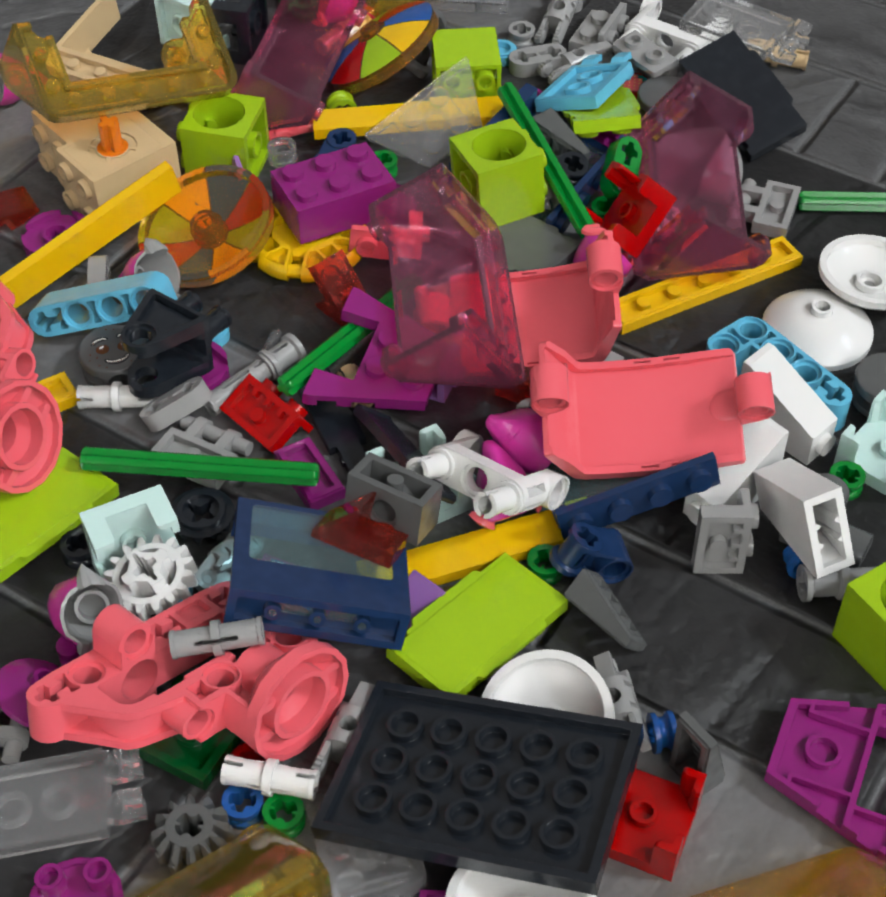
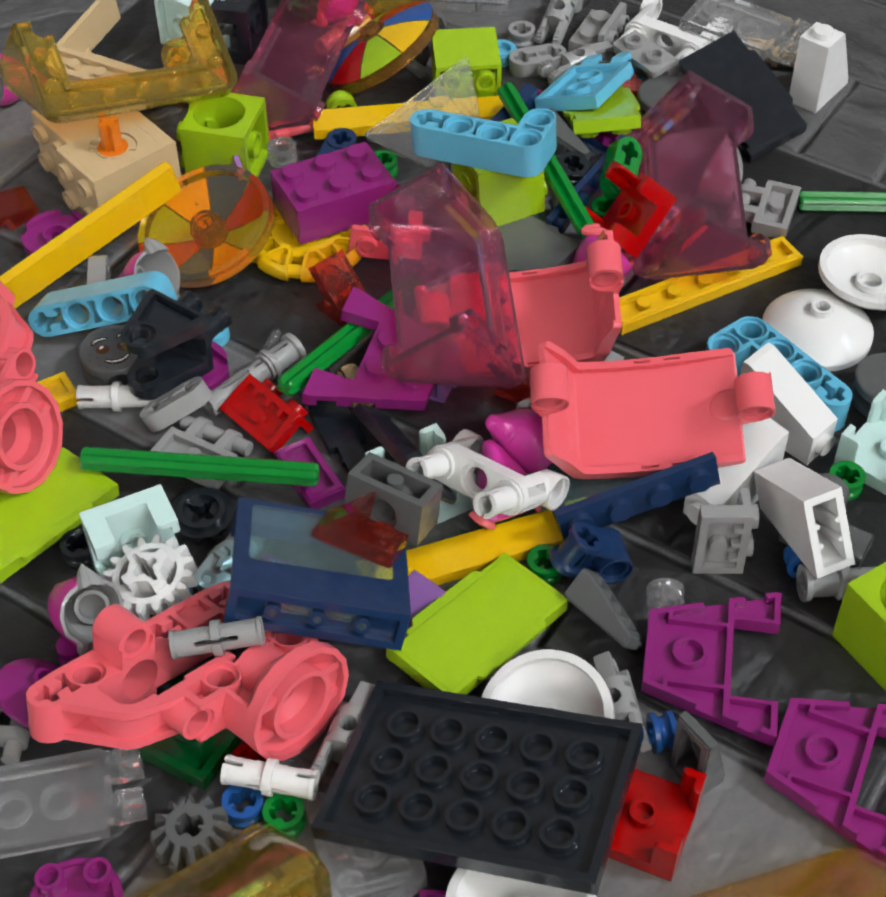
(484, 143): none -> medium azure beam
(664, 593): none -> clear bush
(692, 661): none -> magenta wing
(819, 67): none -> white slope

